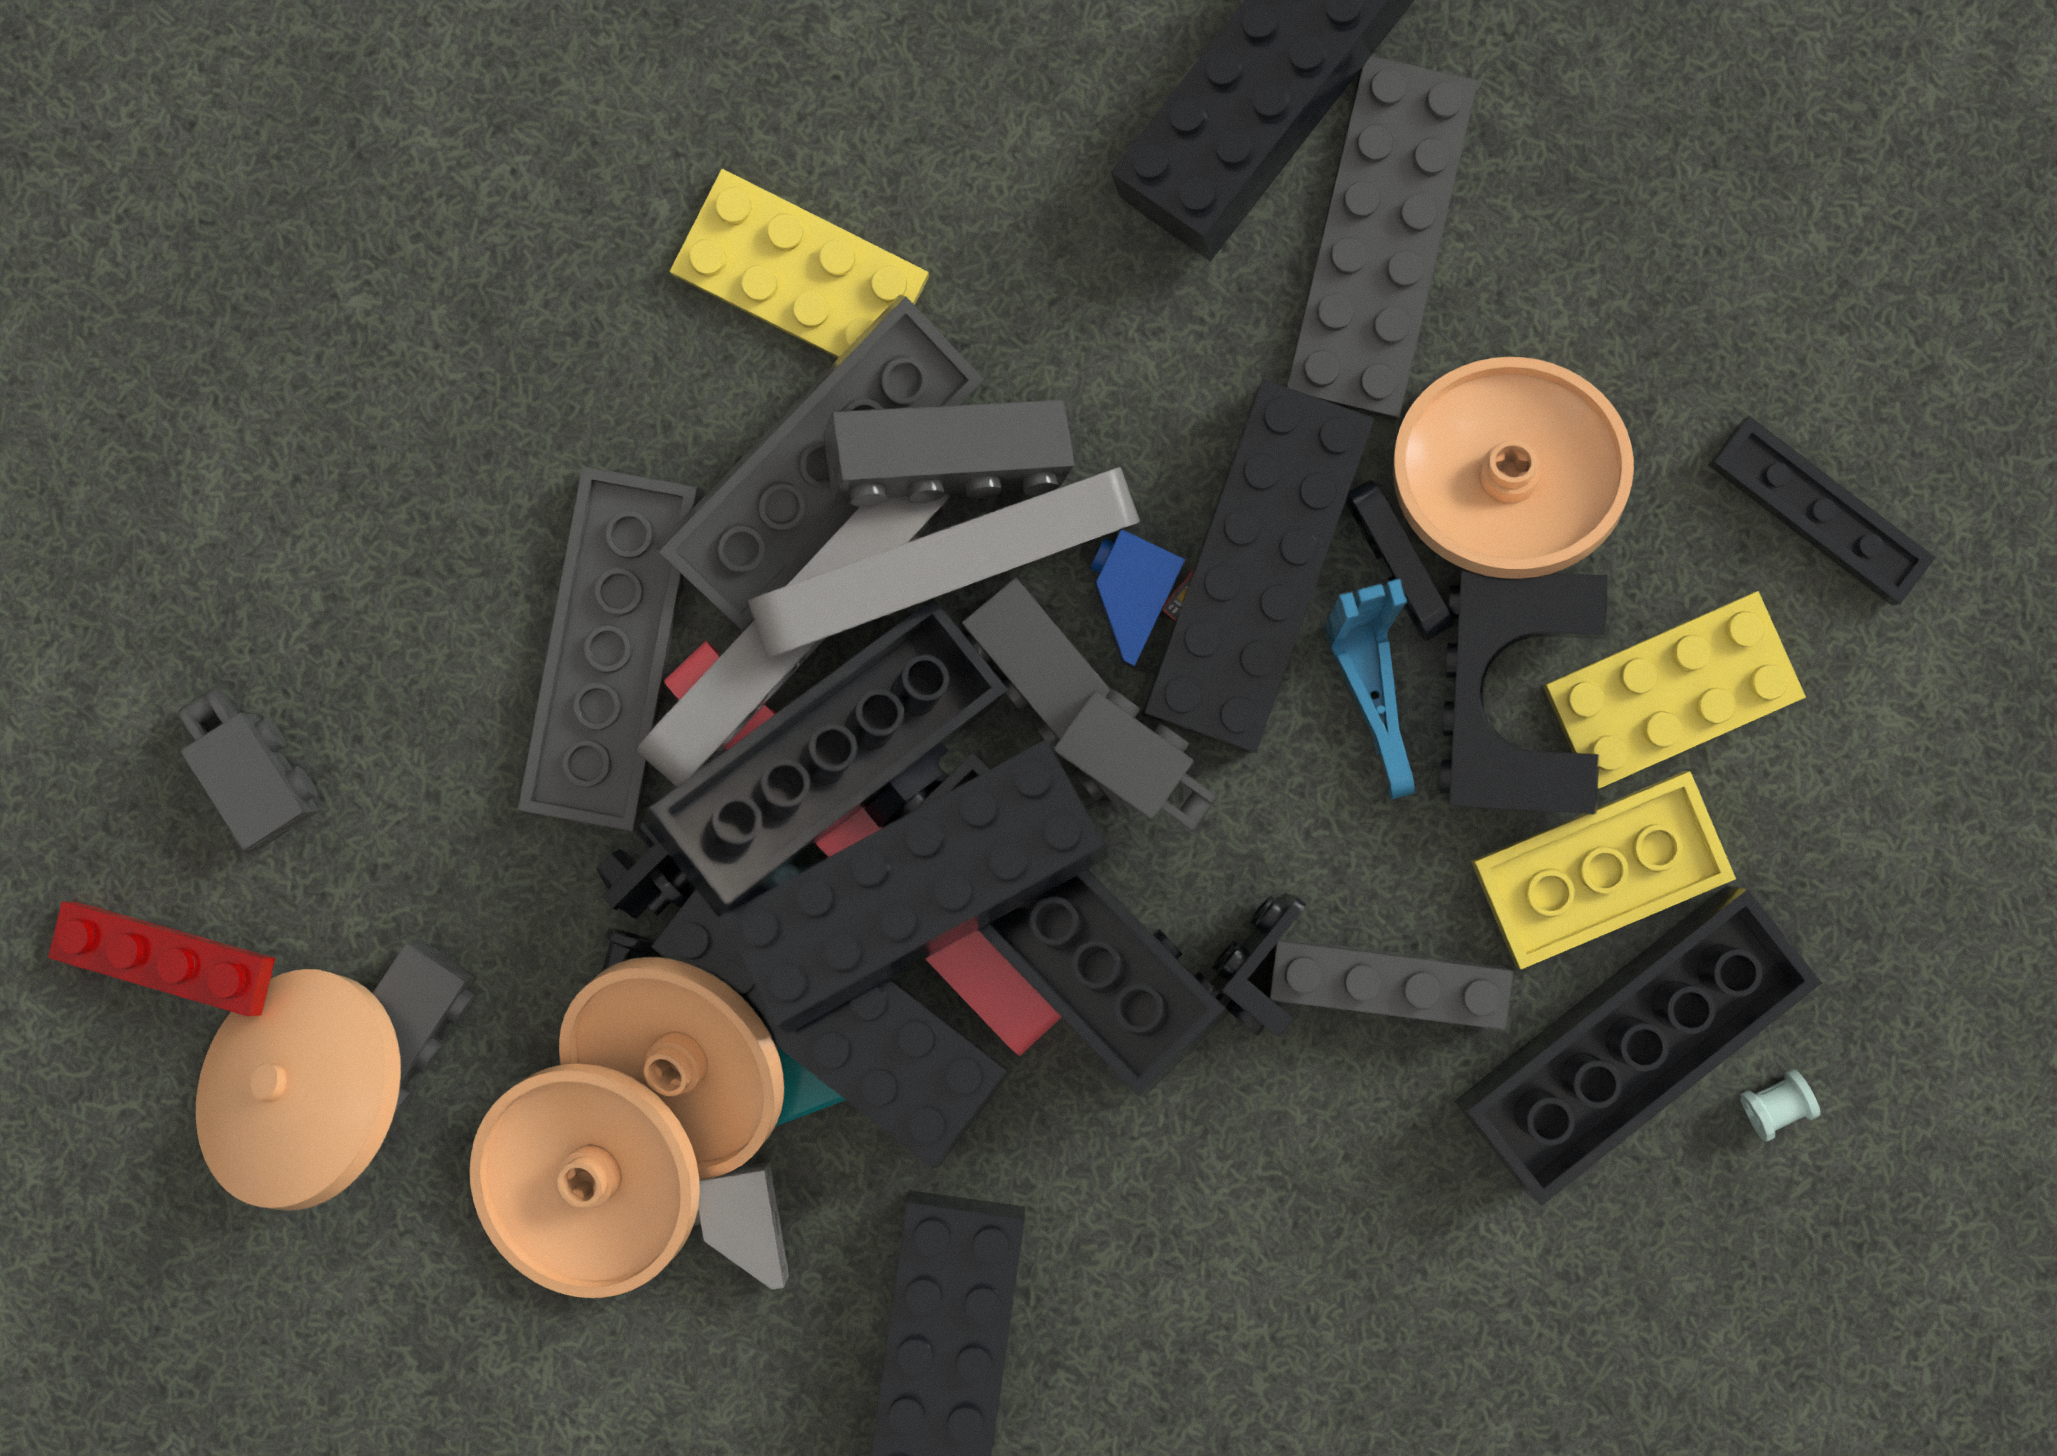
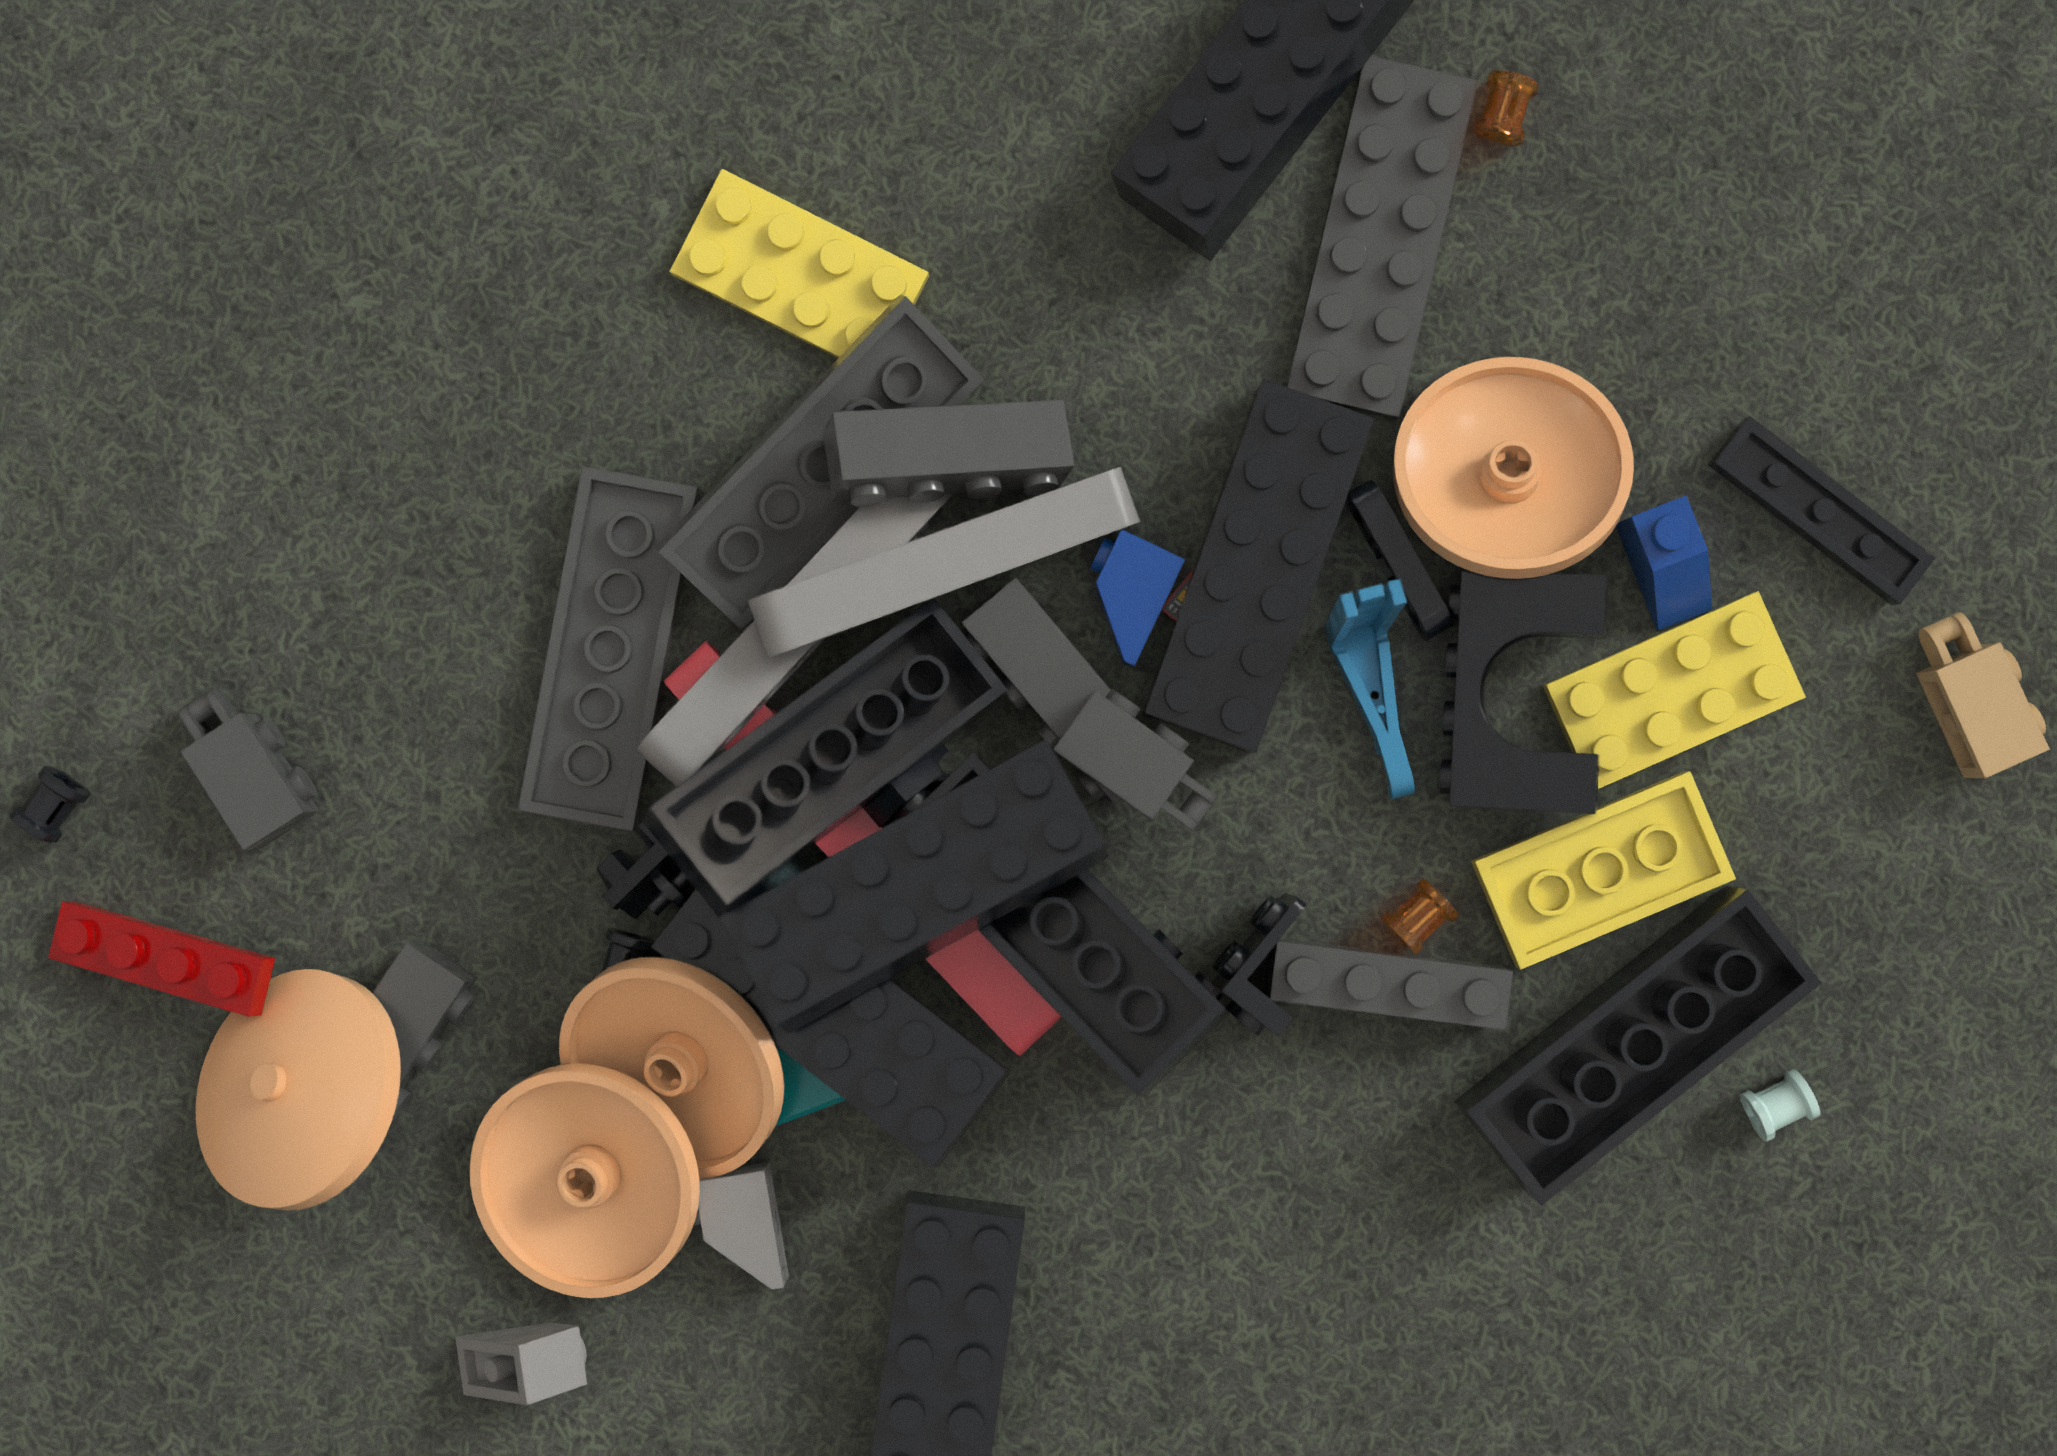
(49, 804): none -> black bush
(522, 1362): none -> light grey slope
(1420, 916): none -> clear orange bush
(1505, 107): none -> clear orange bush
(1669, 561): none -> blue slope
(1979, 700): none -> tan brick

